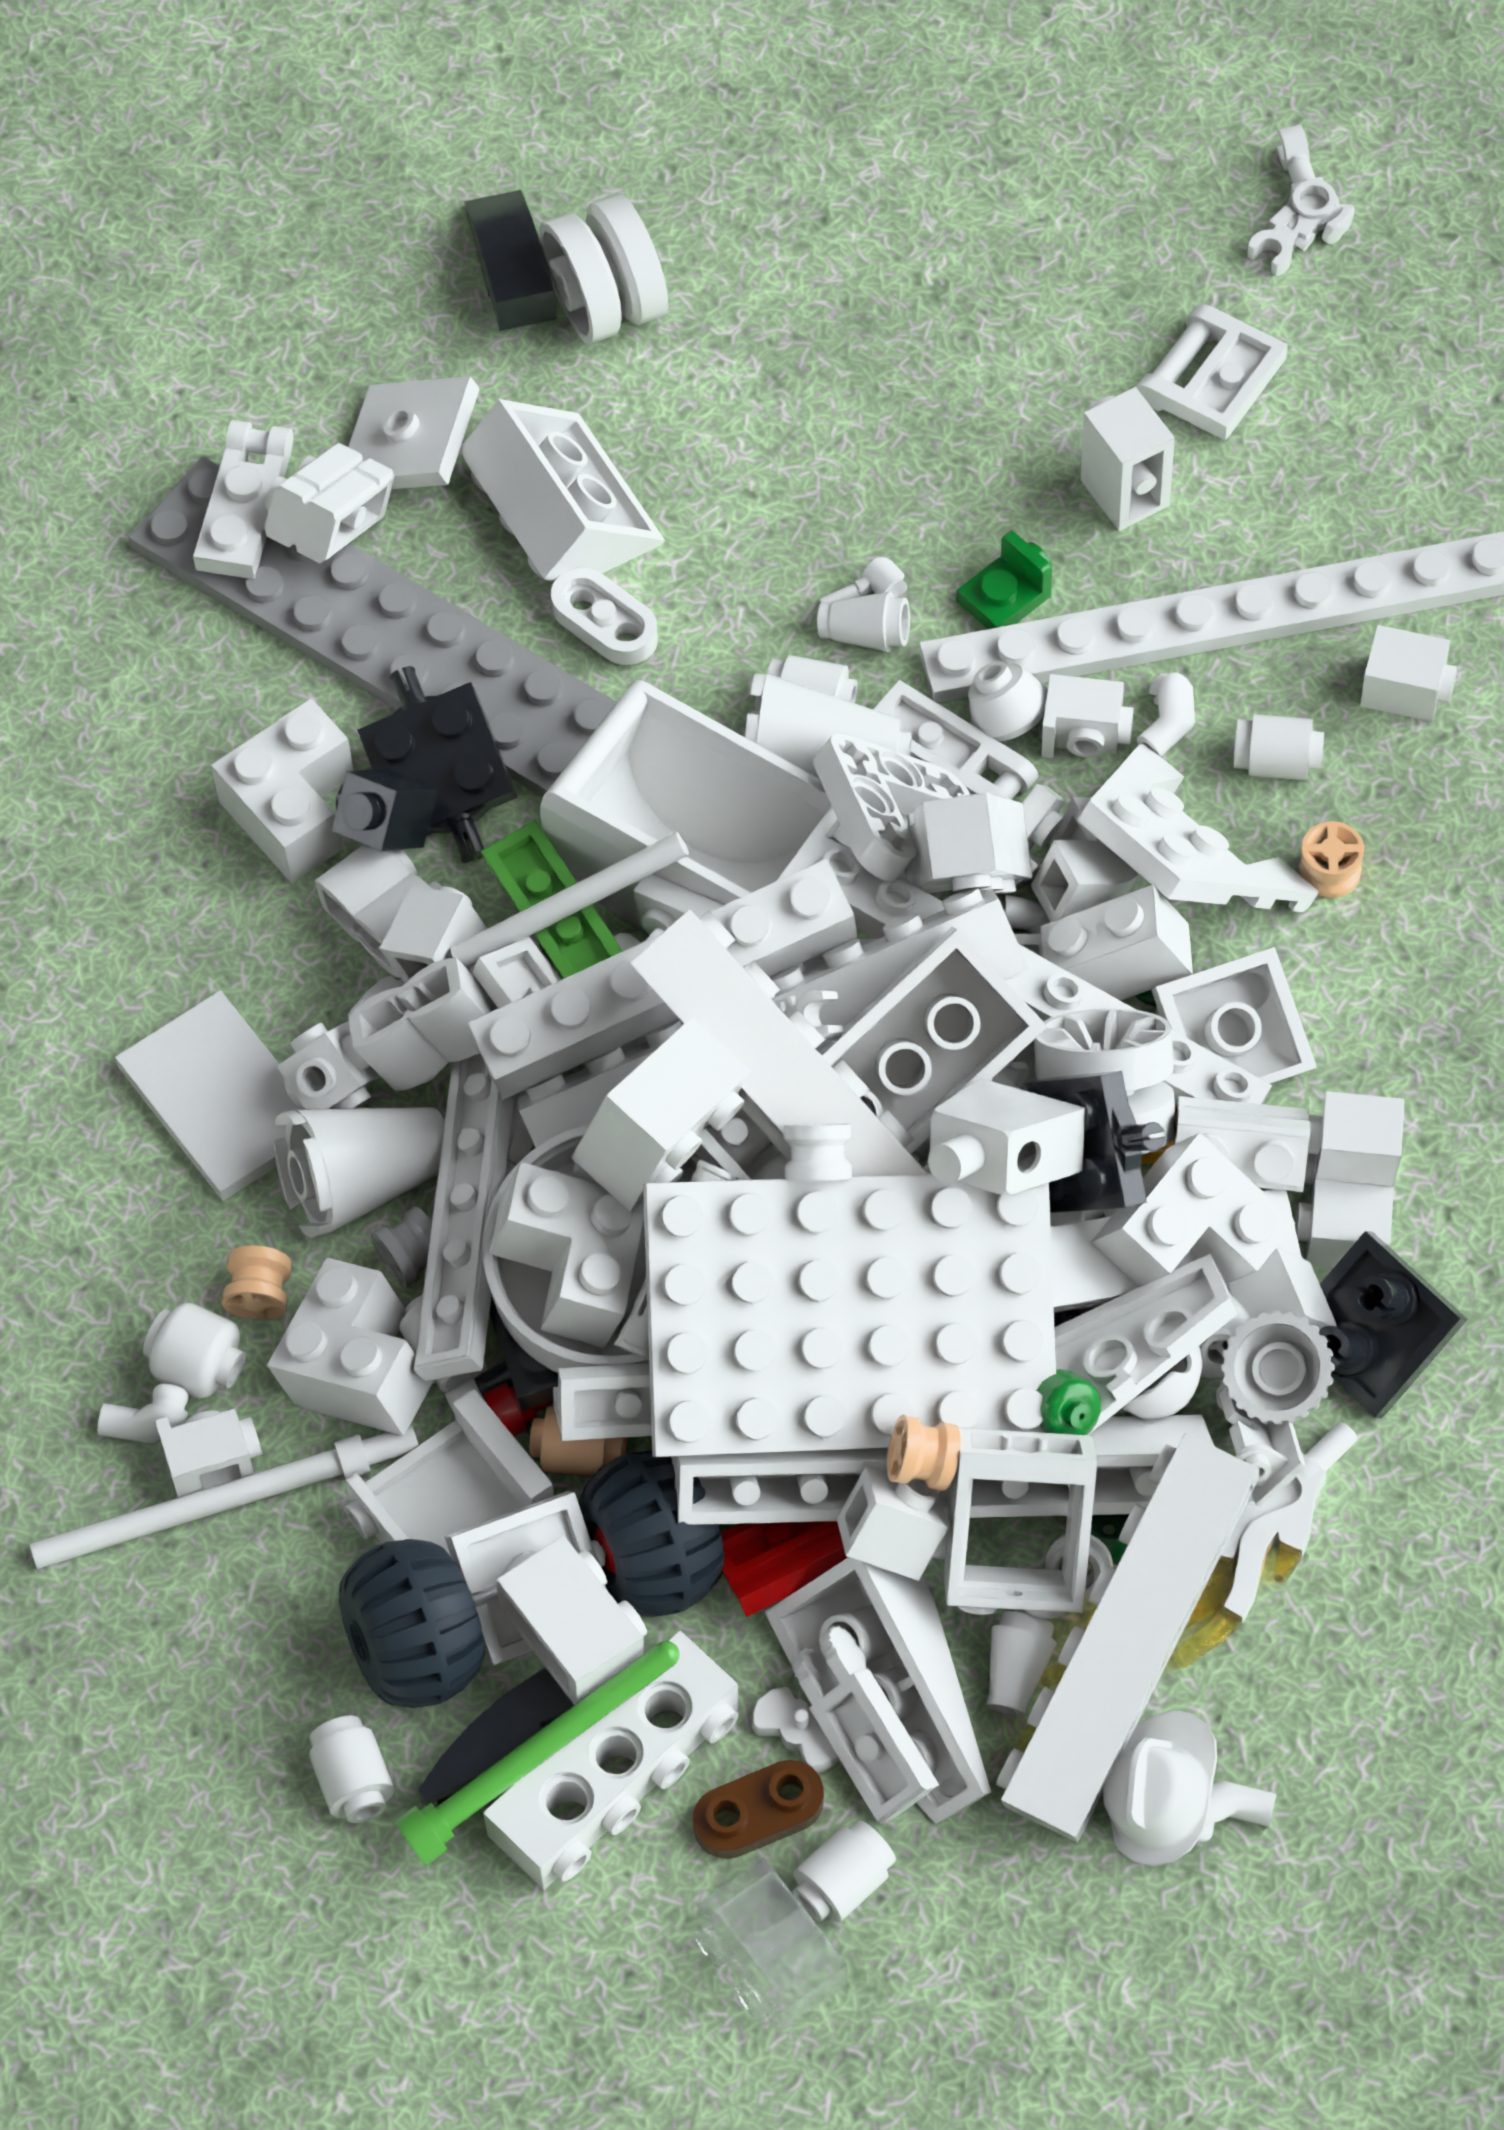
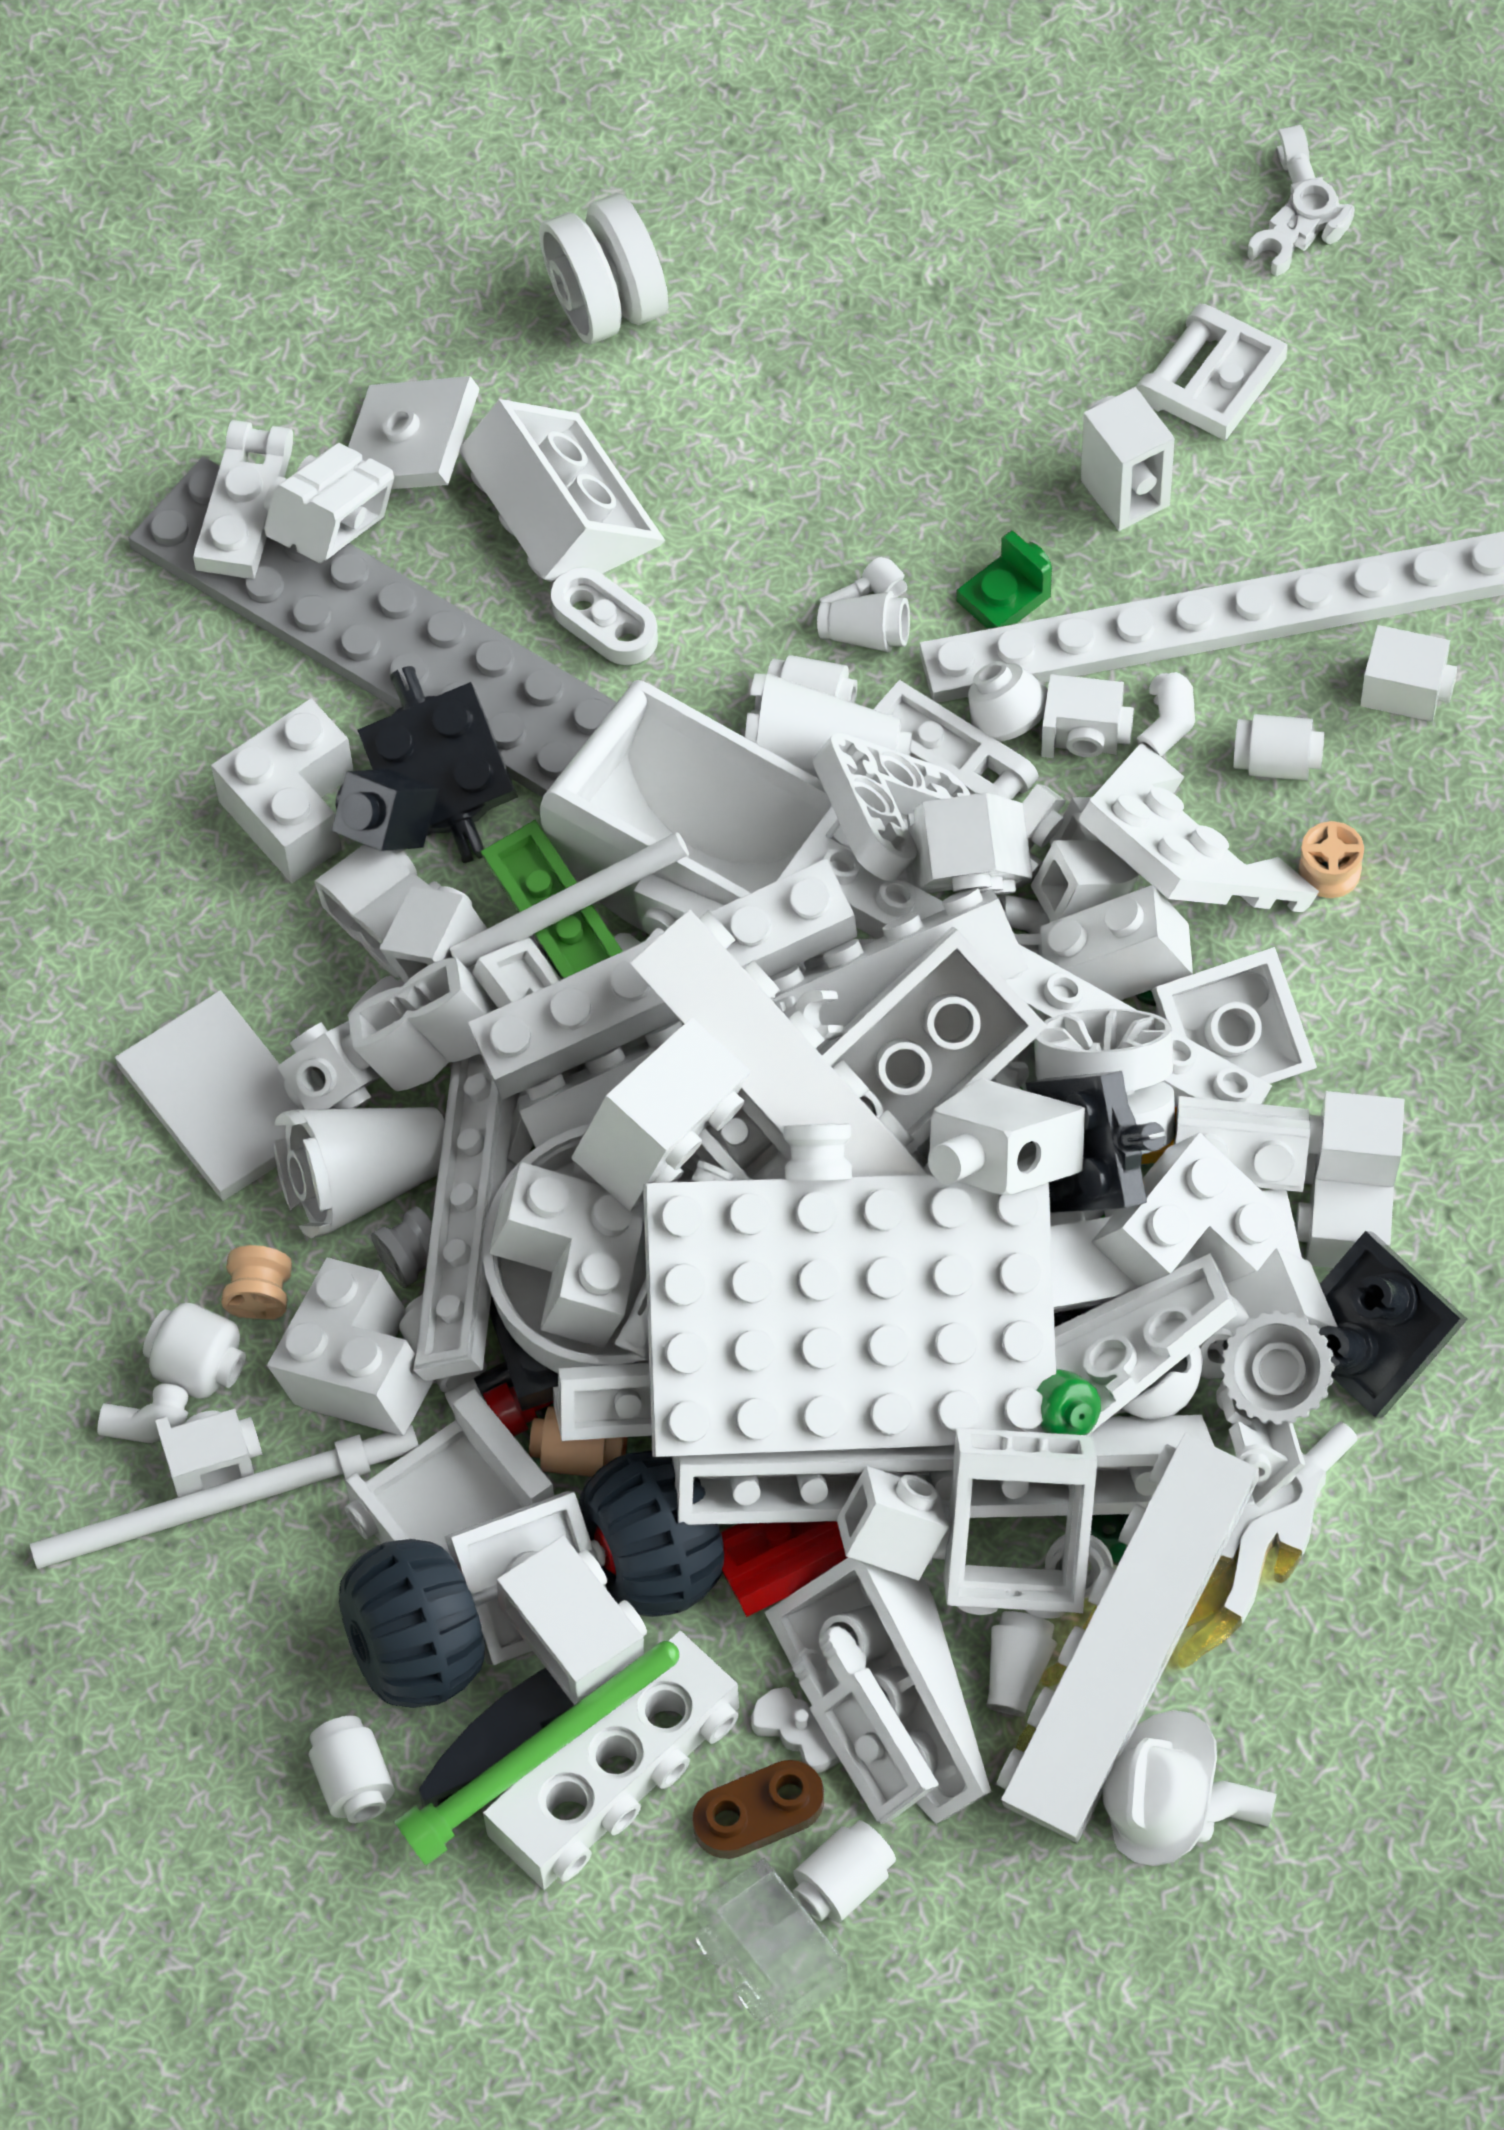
(511, 260): black slope -> none
(923, 1452): light nougat wheel -> none

